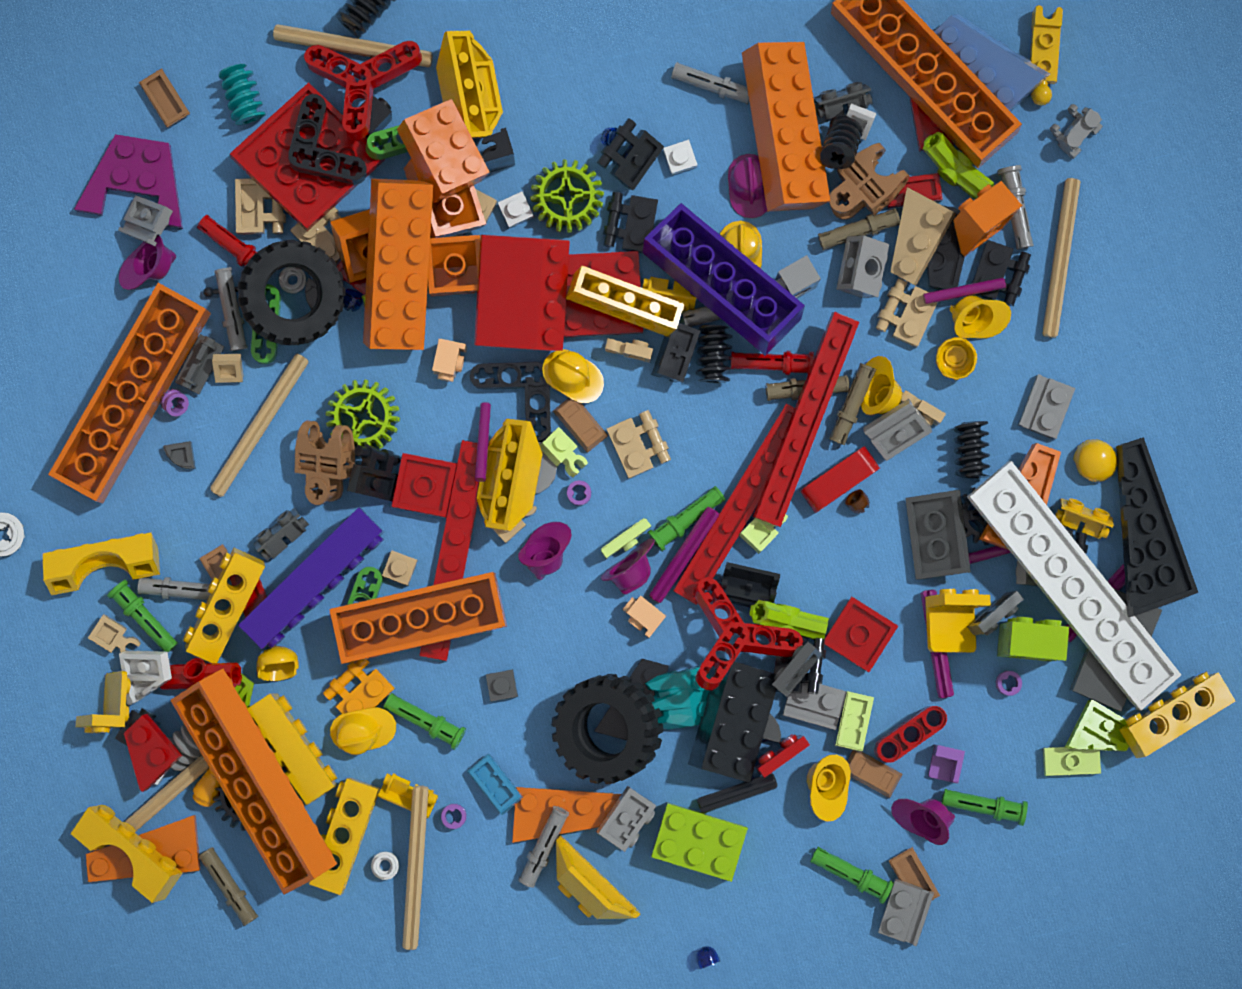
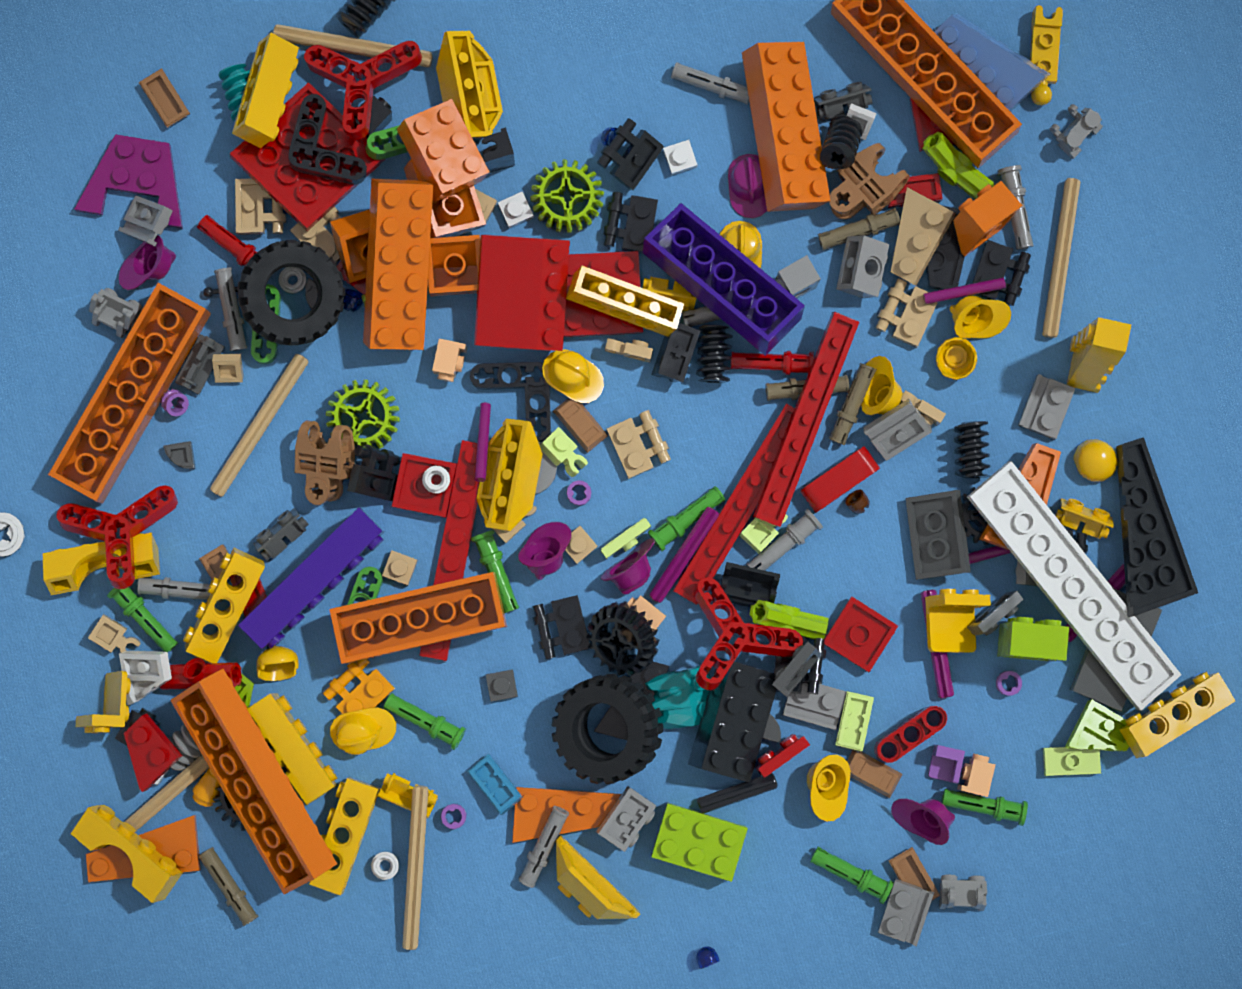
(114, 311): none -> light grey piece
(128, 527): none -> red piece
(266, 90): none -> yellow brick
(436, 470): none -> white plate
(491, 558): none -> bright green pin
(570, 626): none -> black plate
(580, 545): none -> tan plate
(629, 633): none -> black gear
(795, 535): none -> light grey pin
(963, 892): none -> light grey piece
(977, 775): none -> light nougat brick
(1096, 353): none -> yellow wedge

